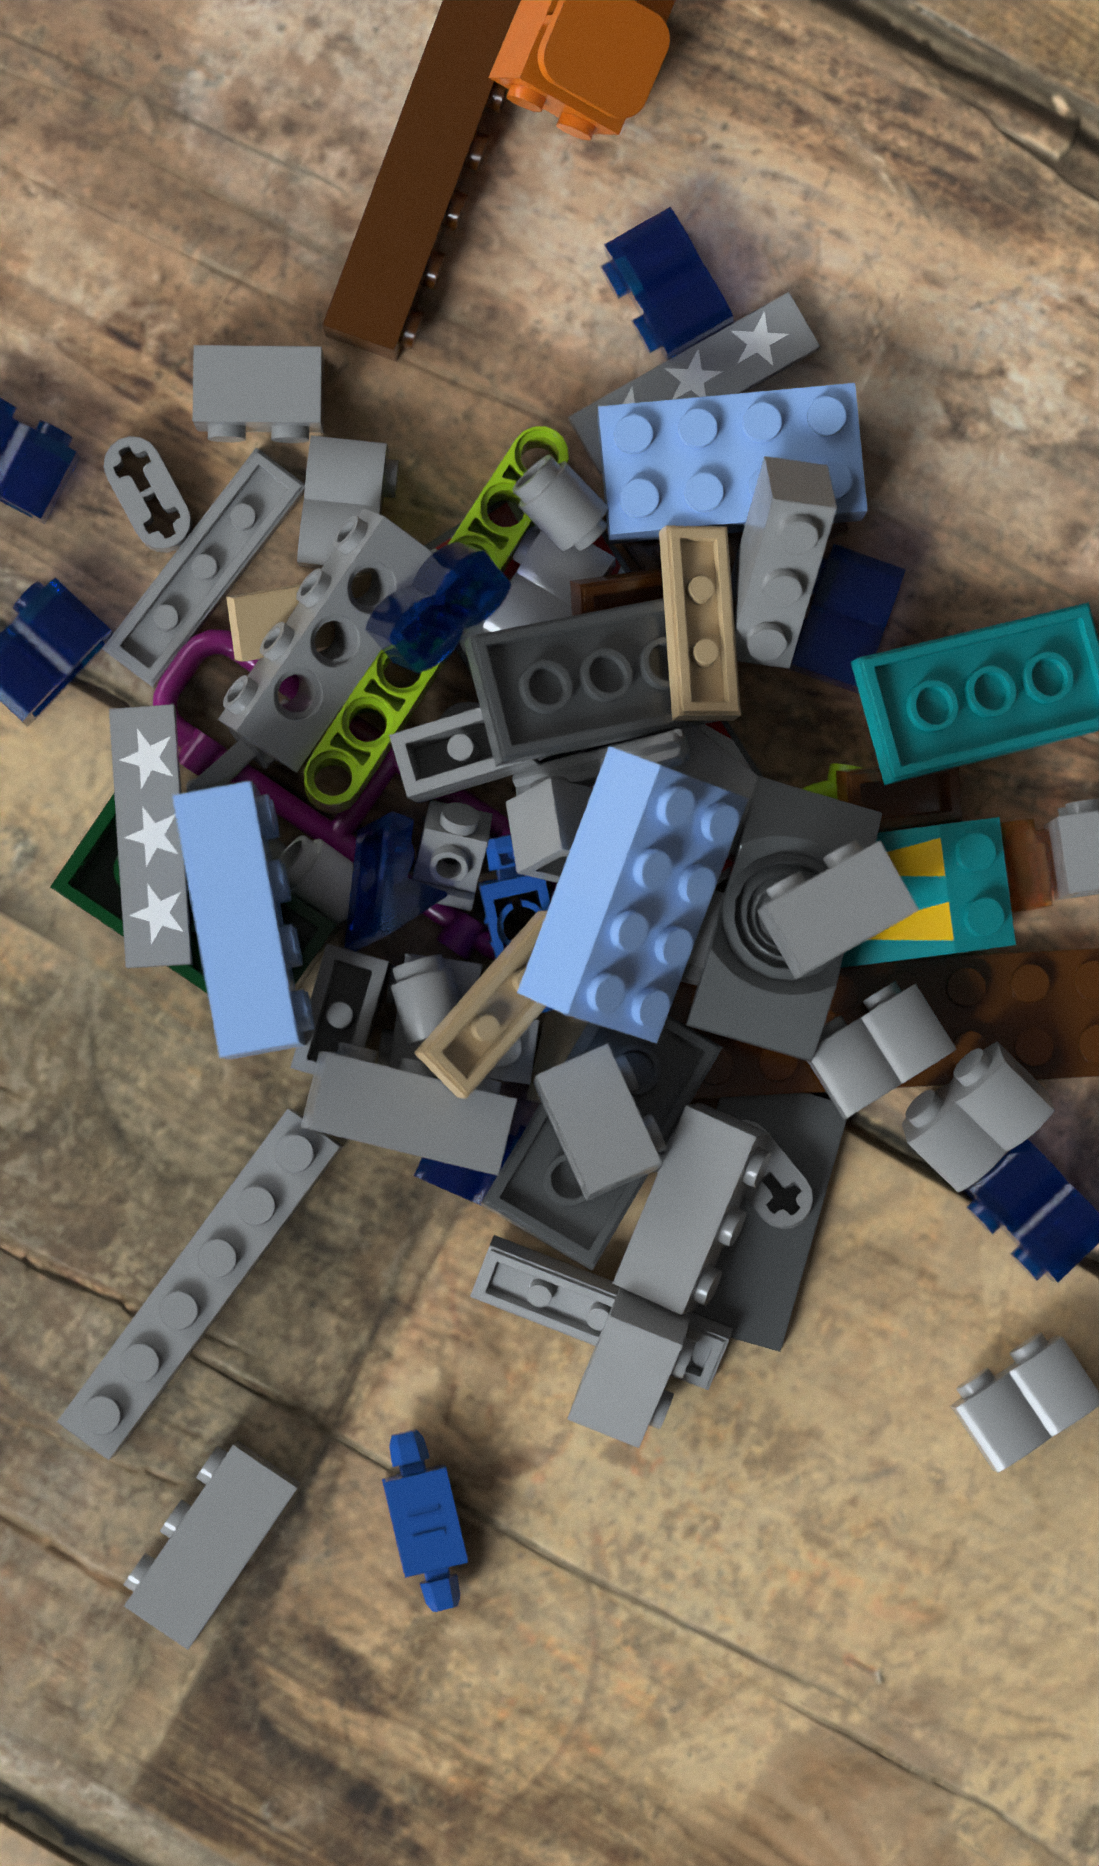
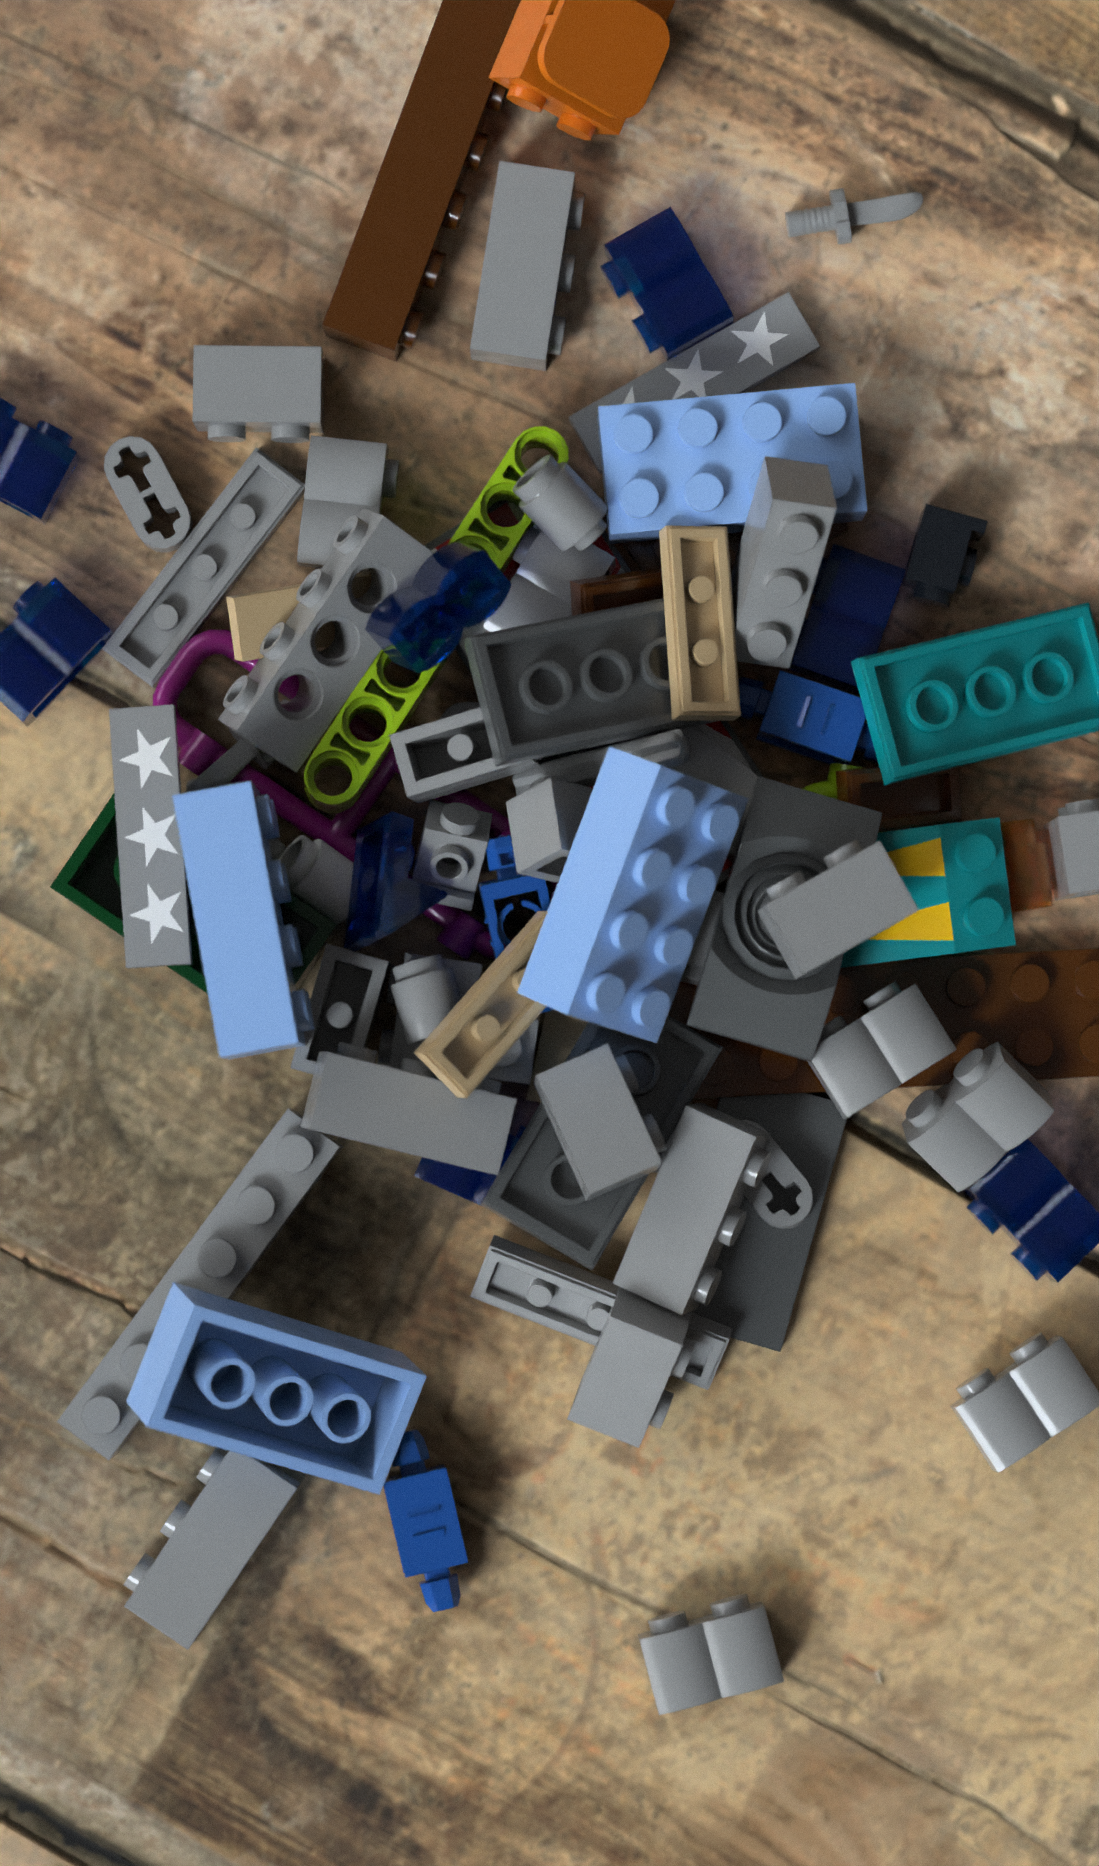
(275, 1389): none -> light blue brick
(526, 266): none -> light grey brick
(709, 1655): none -> light grey brick
(808, 718): none -> blue piece
(842, 215): none -> light grey piece
(942, 554): none -> black brick

